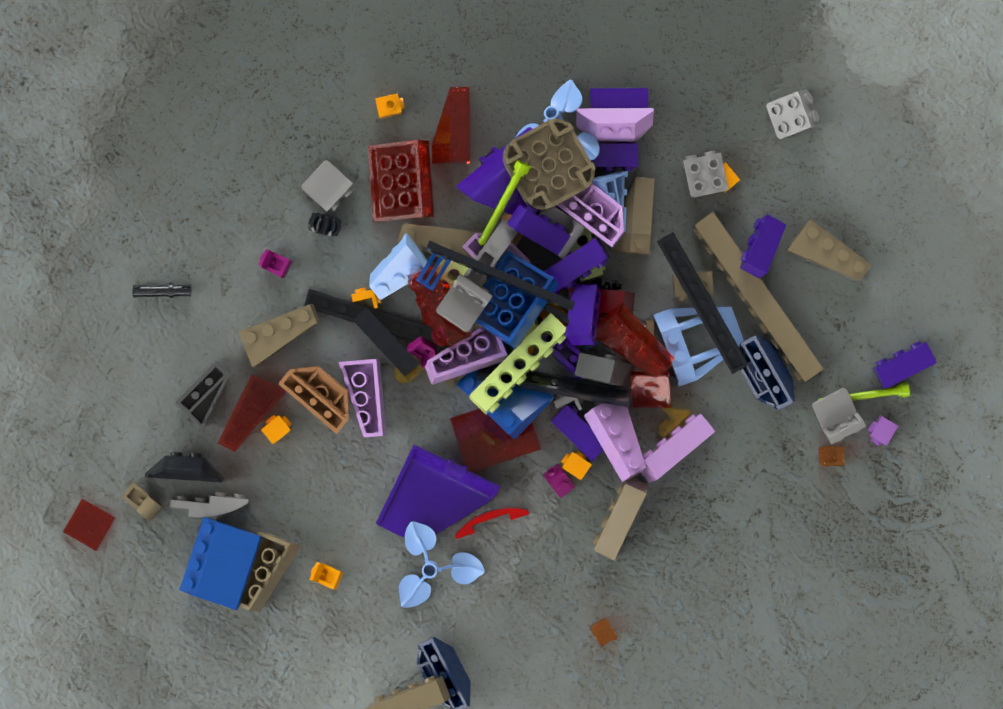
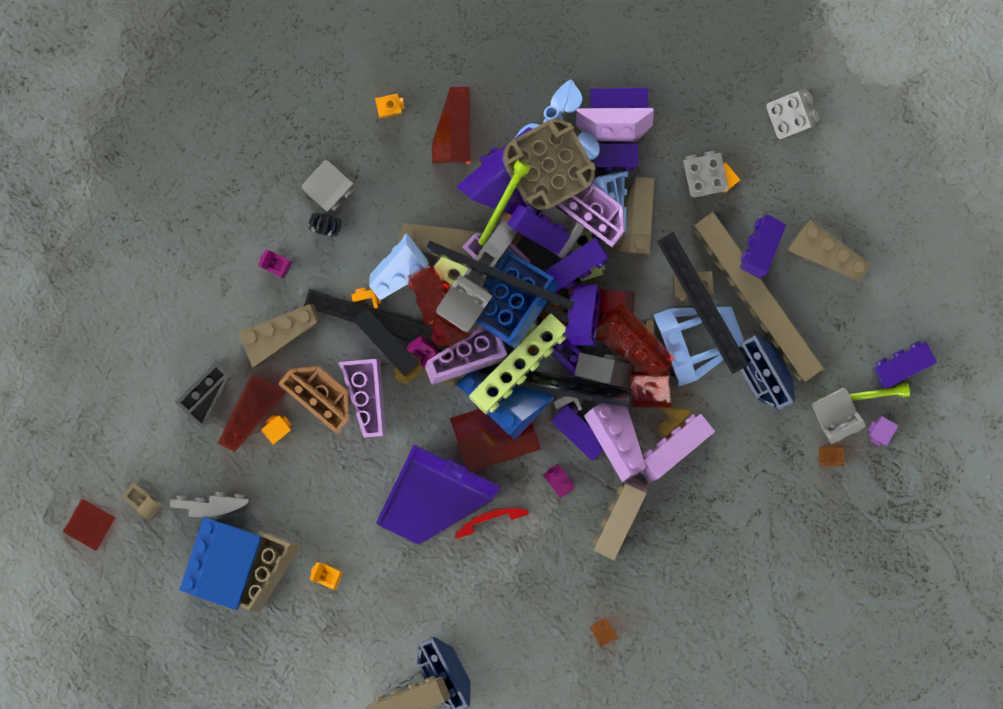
(162, 290): black pin -> none
(185, 468): black wedge -> none
(401, 181): clear red slope -> none
(414, 590): light blue plant -> none
(426, 282): blue tile -> none
(576, 464): light orange brick -> none
(607, 284): black gear -> none

